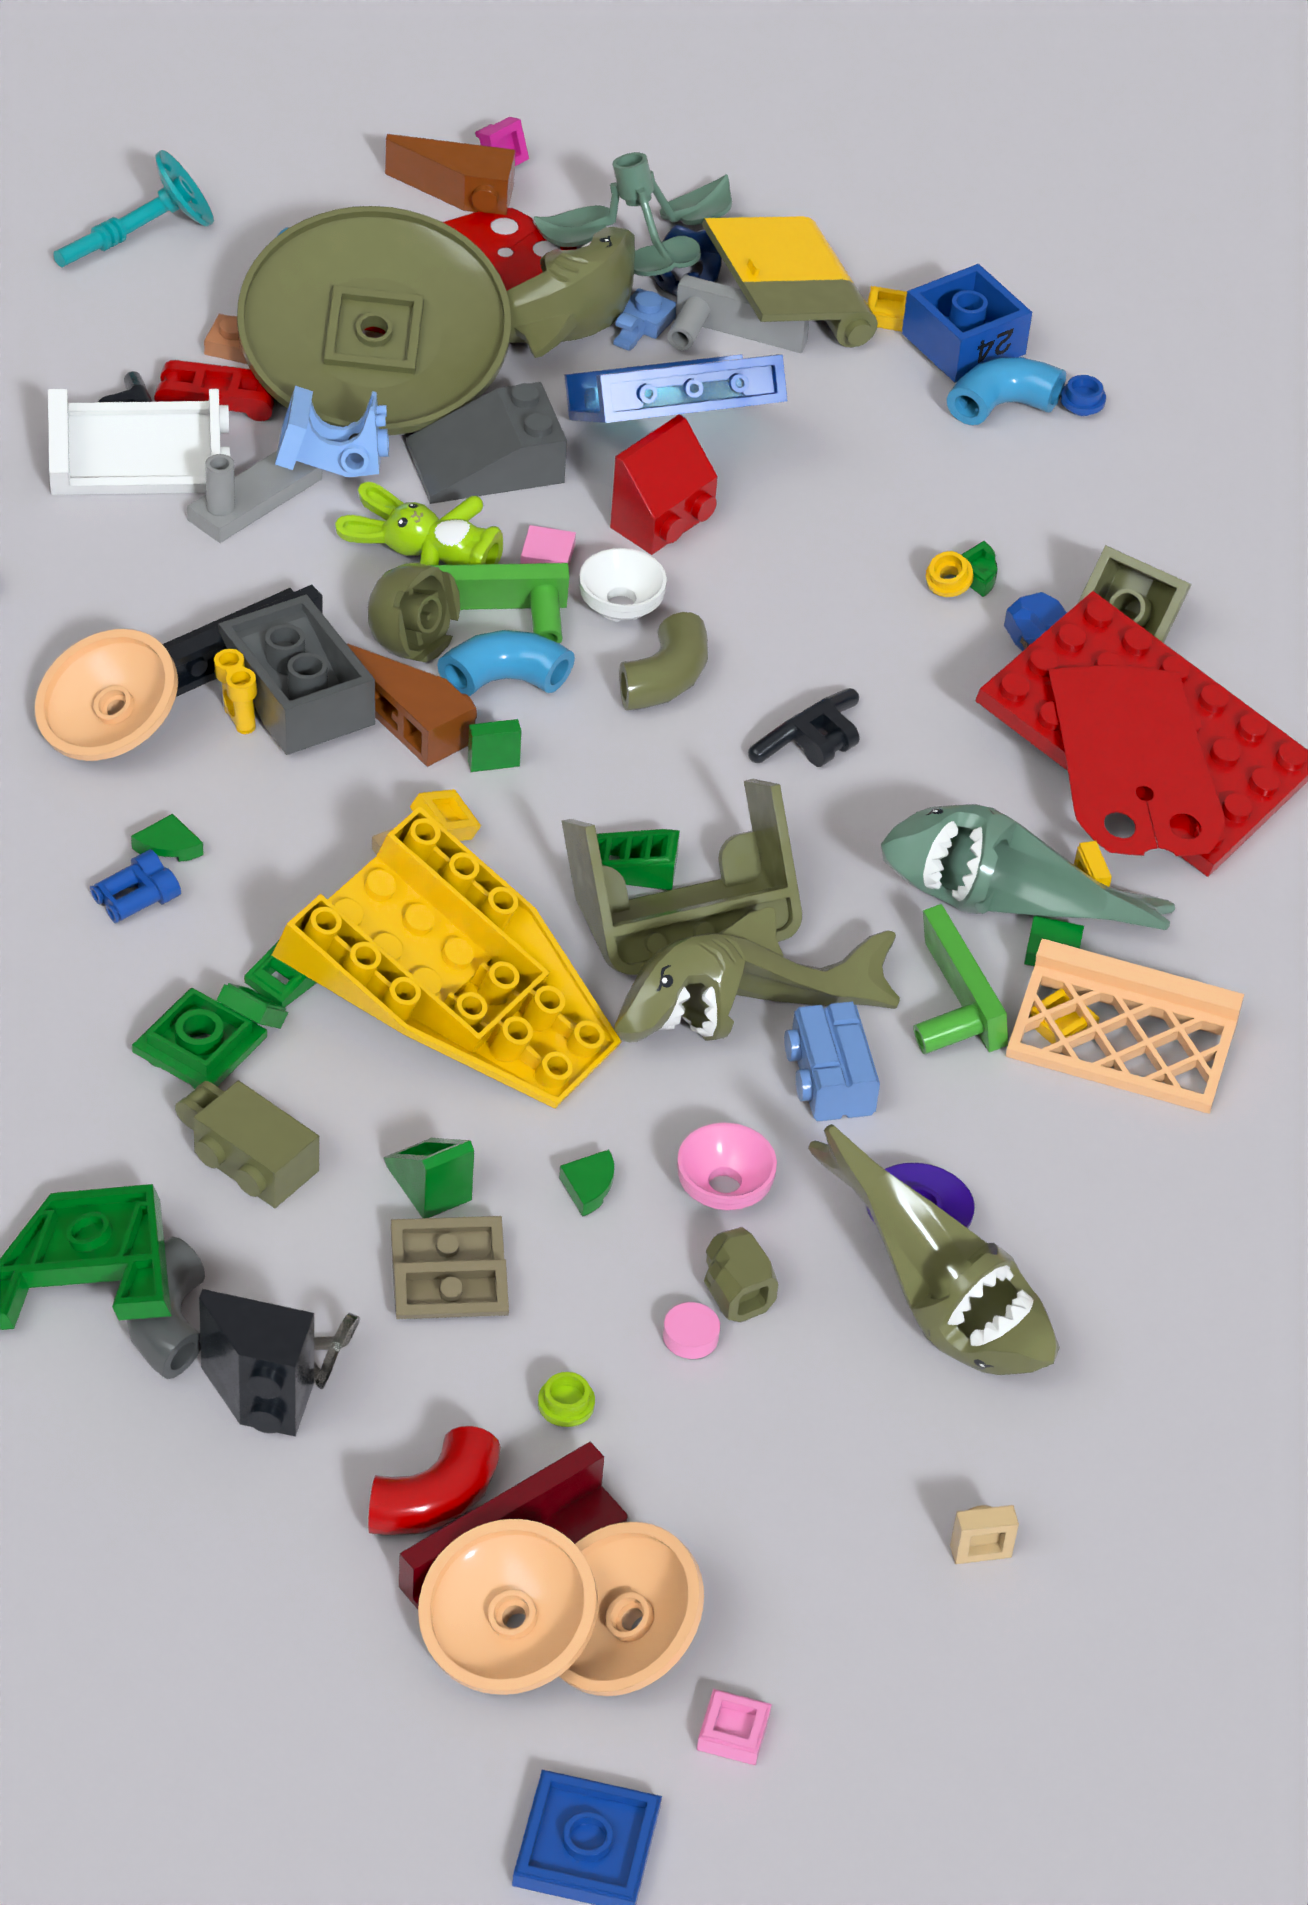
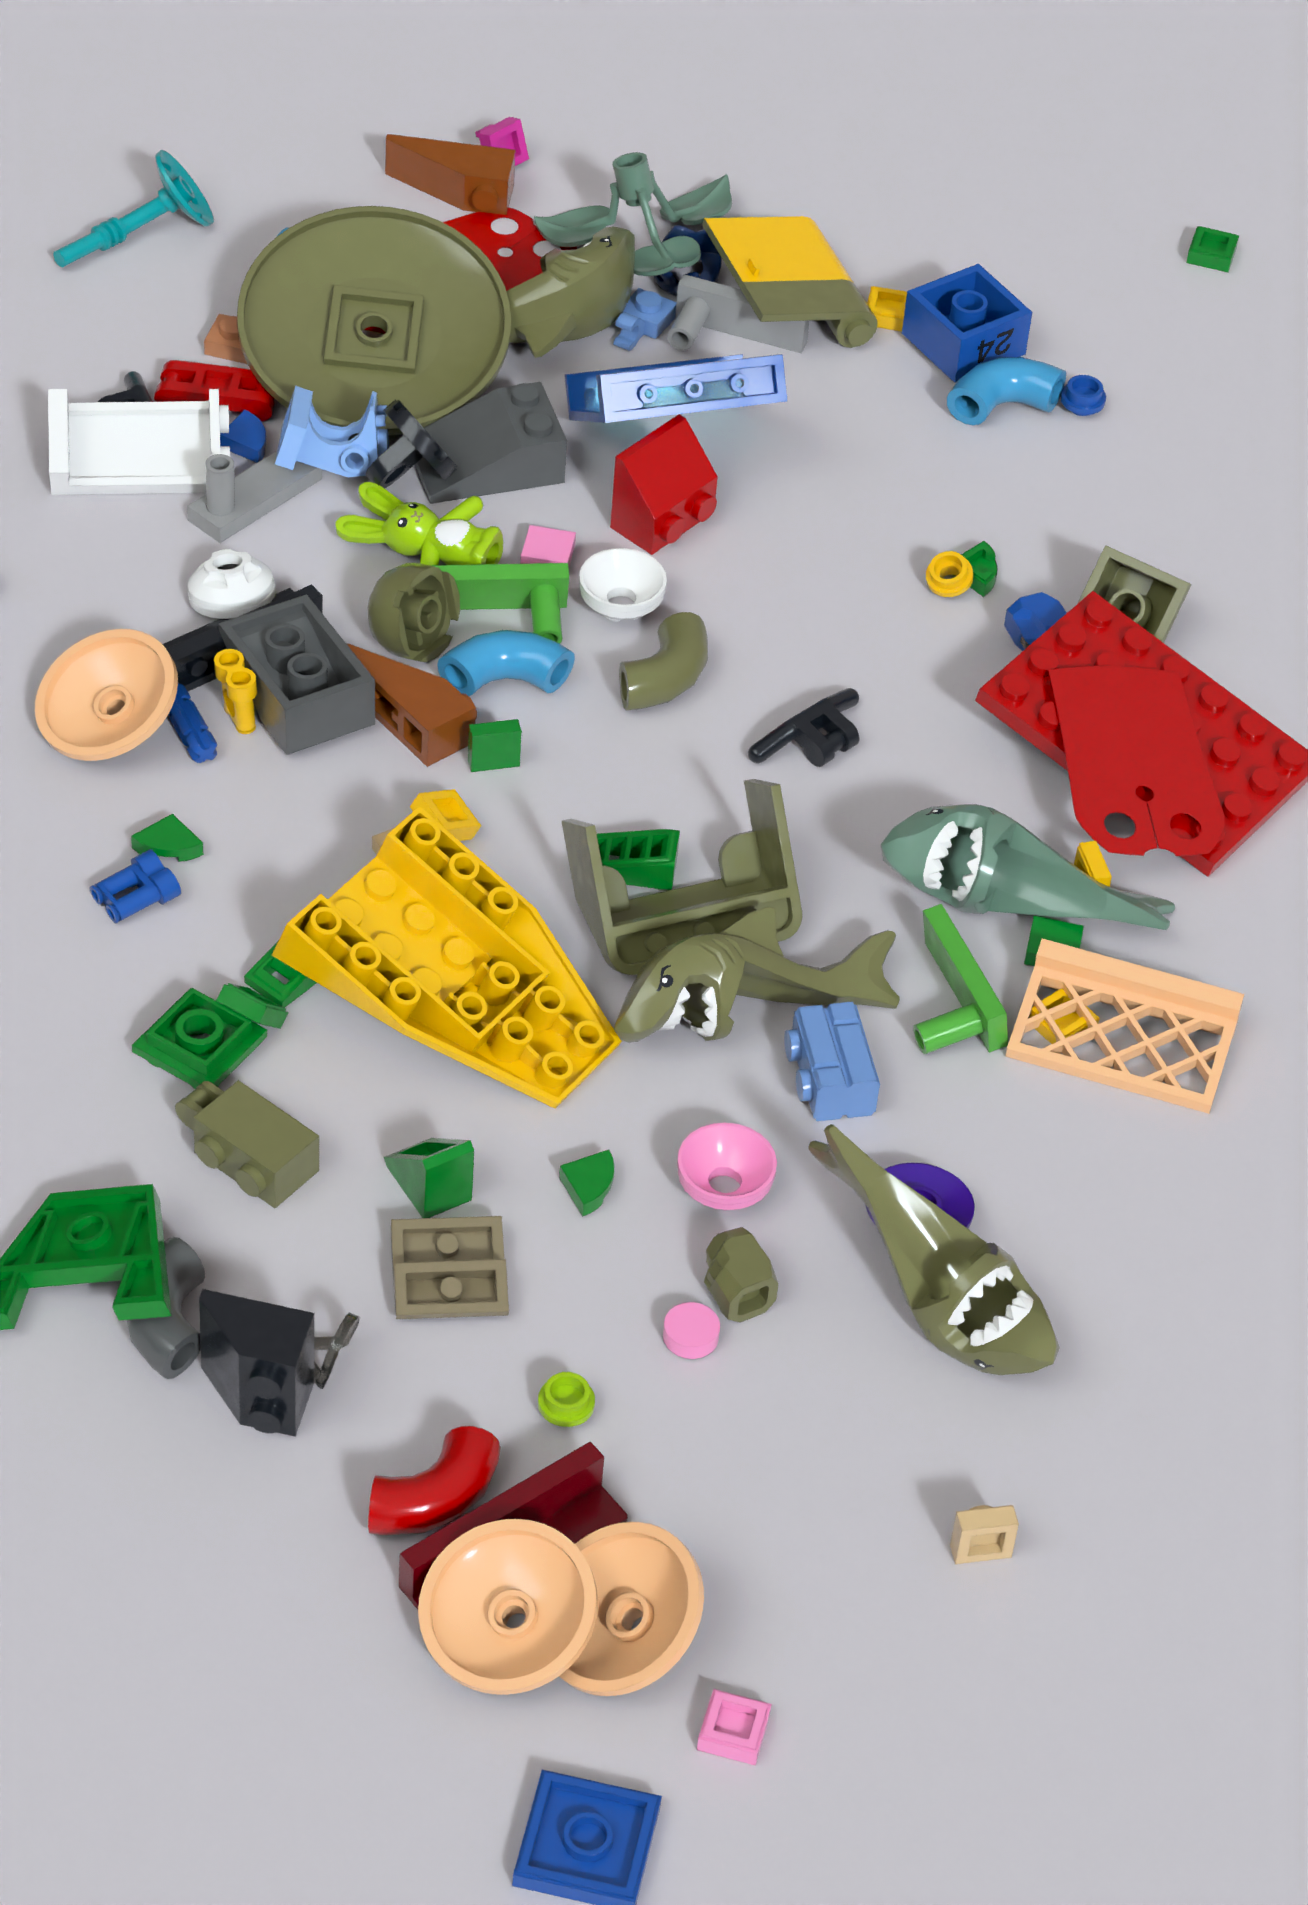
(192, 727): none -> blue axle
(230, 585): none -> white piece
(246, 437): none -> blue tile
(408, 450): none -> black tile
(1212, 249): none -> green tile

